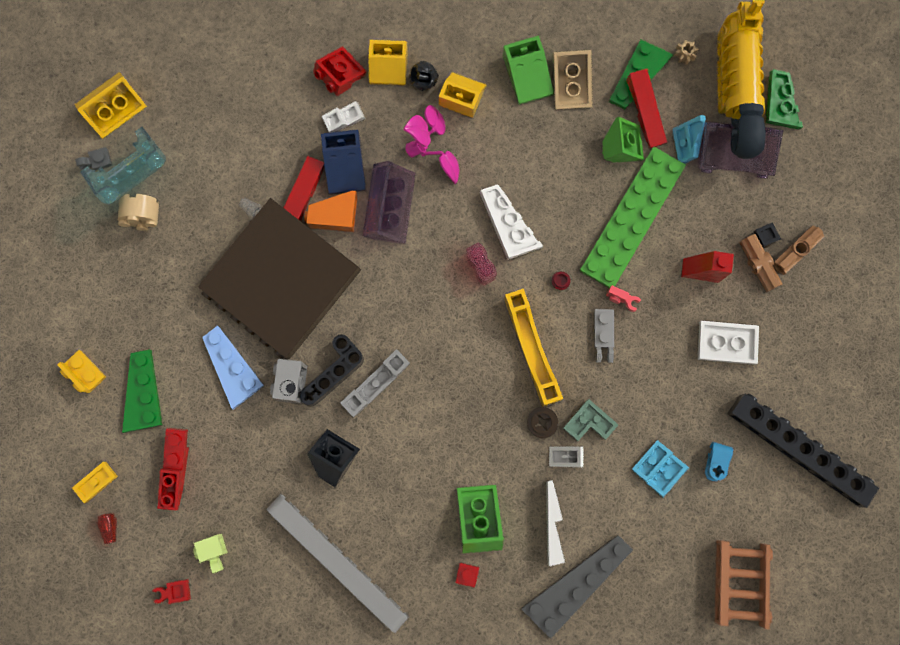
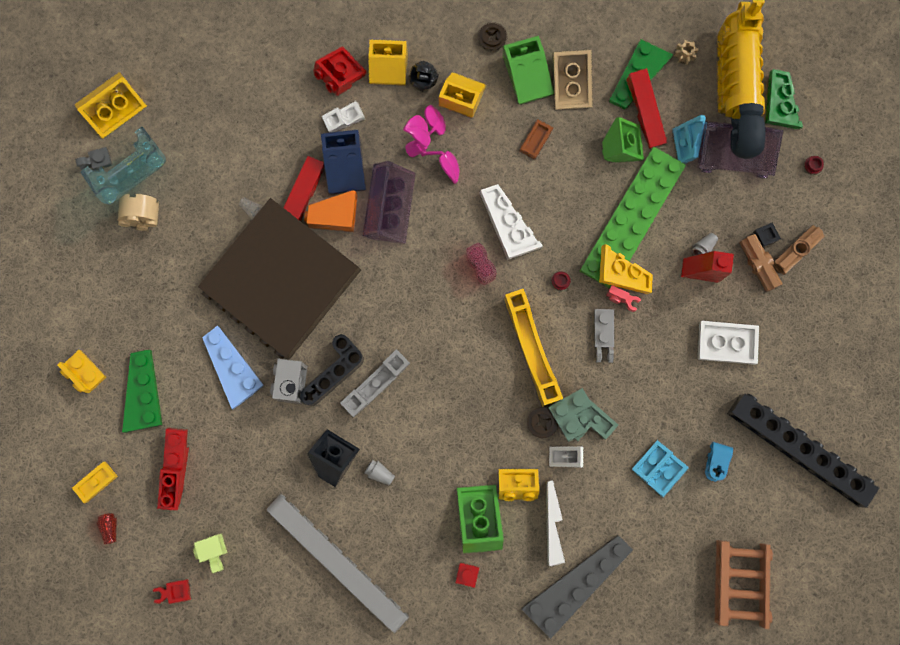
(379, 473): none -> light grey cone
(491, 29): none -> dark brown gear
(518, 484): none -> yellow bracket
(536, 139): none -> dark orange tile
(566, 411): none -> sand green plate
(622, 273): none -> yellow wing
(705, 245): none -> light grey cone
(814, 164): none -> dark red plate

